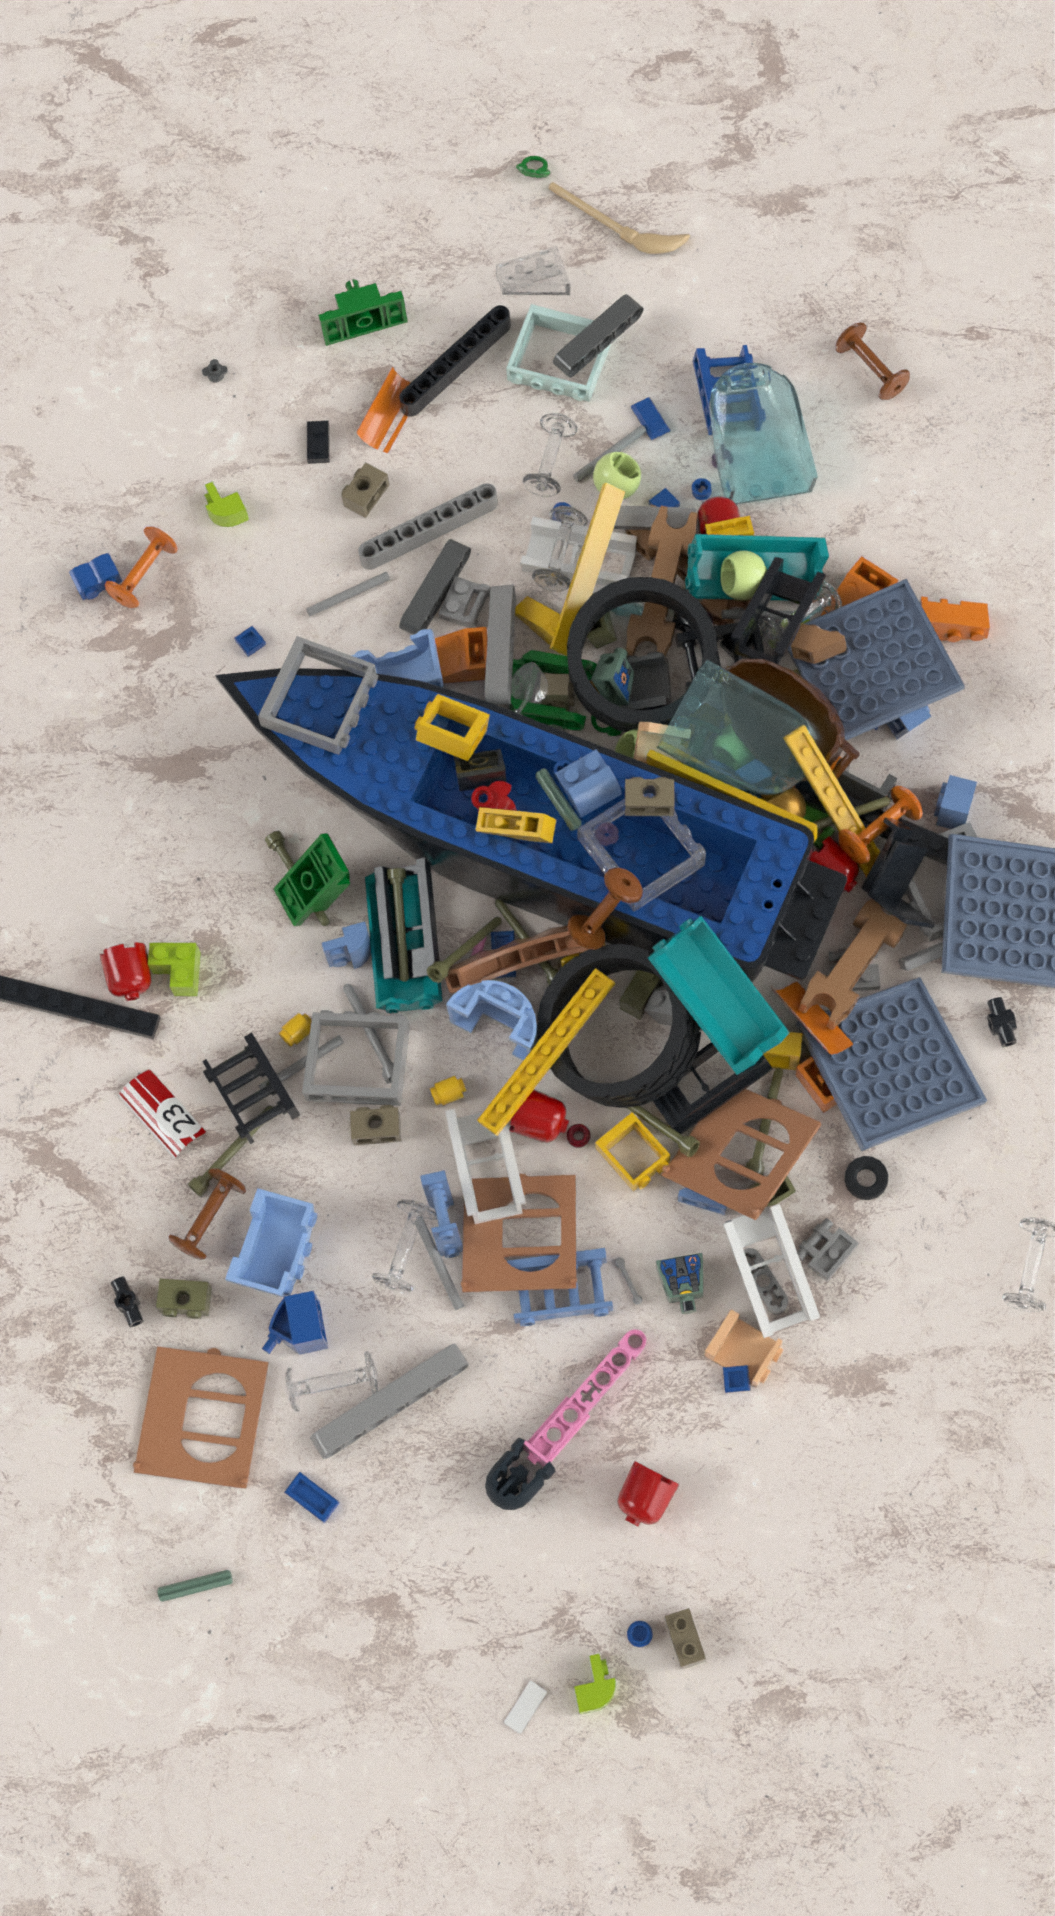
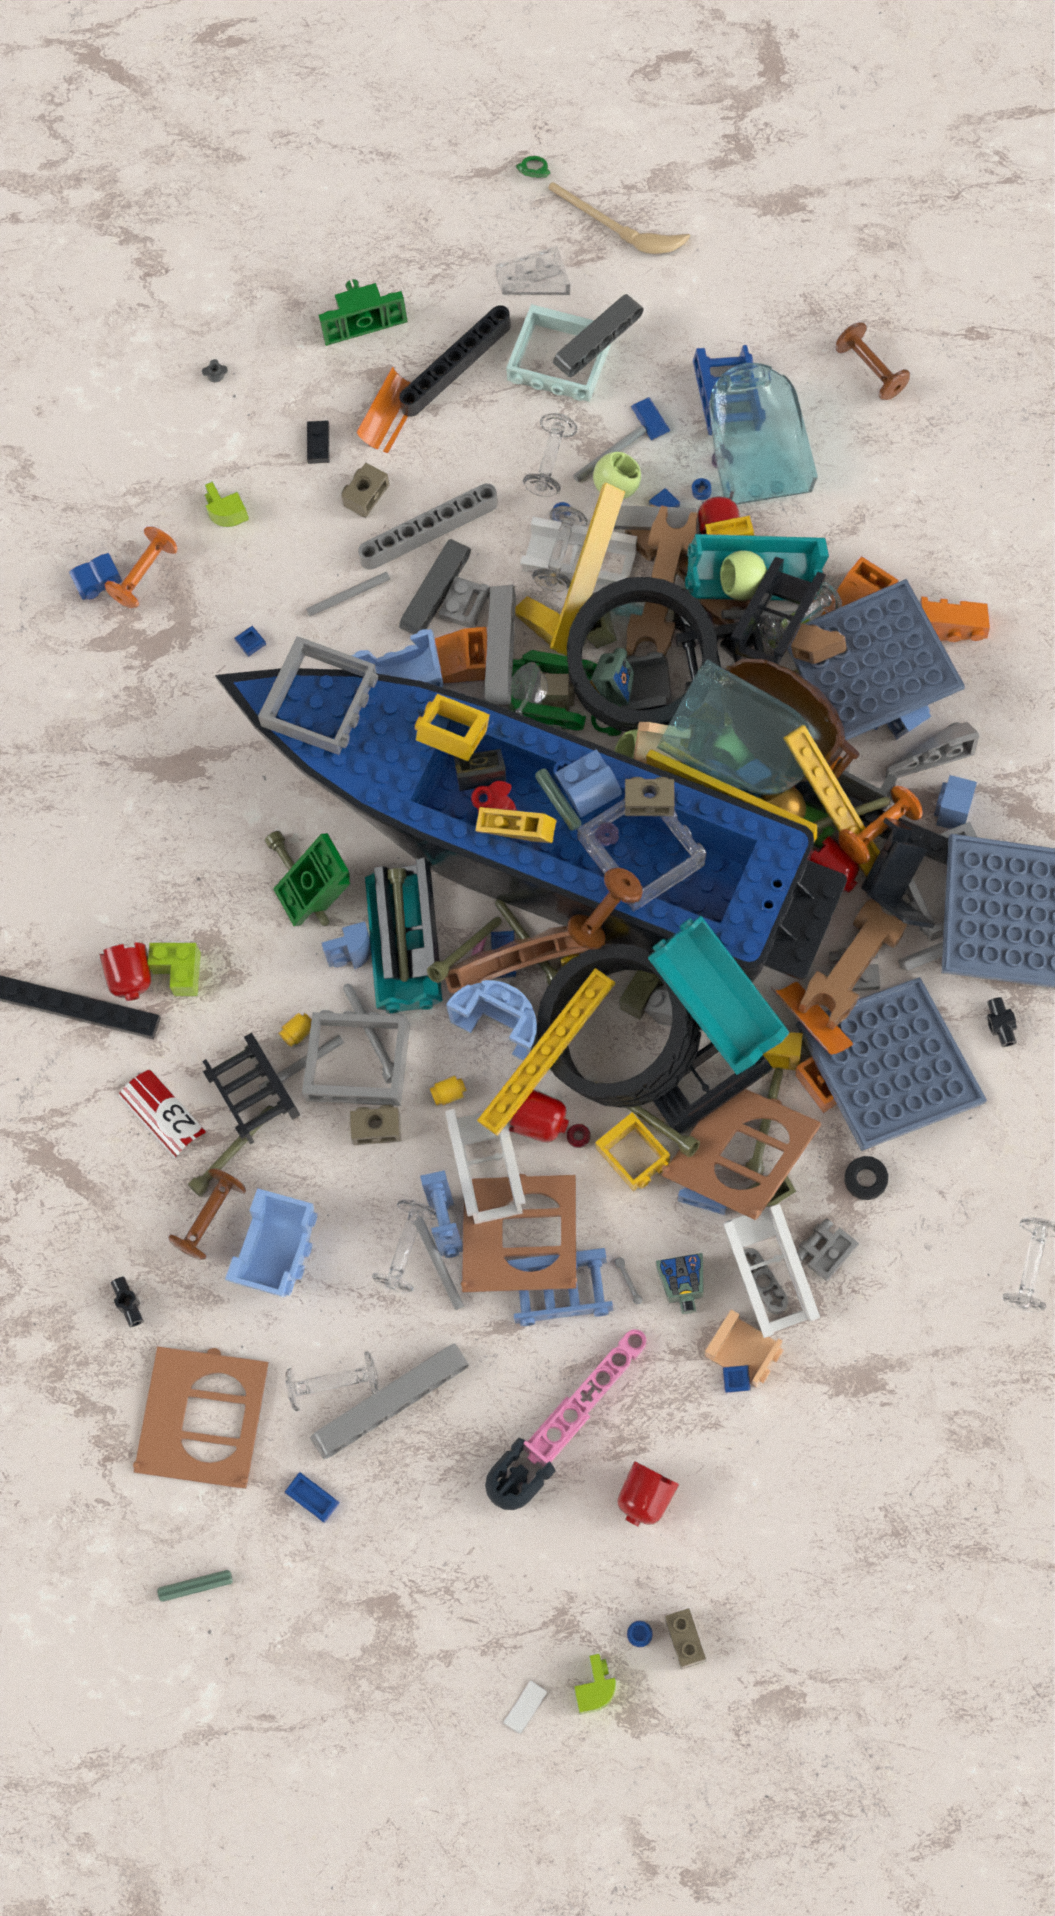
(171, 1290): olive brick -> none
(298, 1324): blue piece -> none
(948, 745): none -> light grey wedge

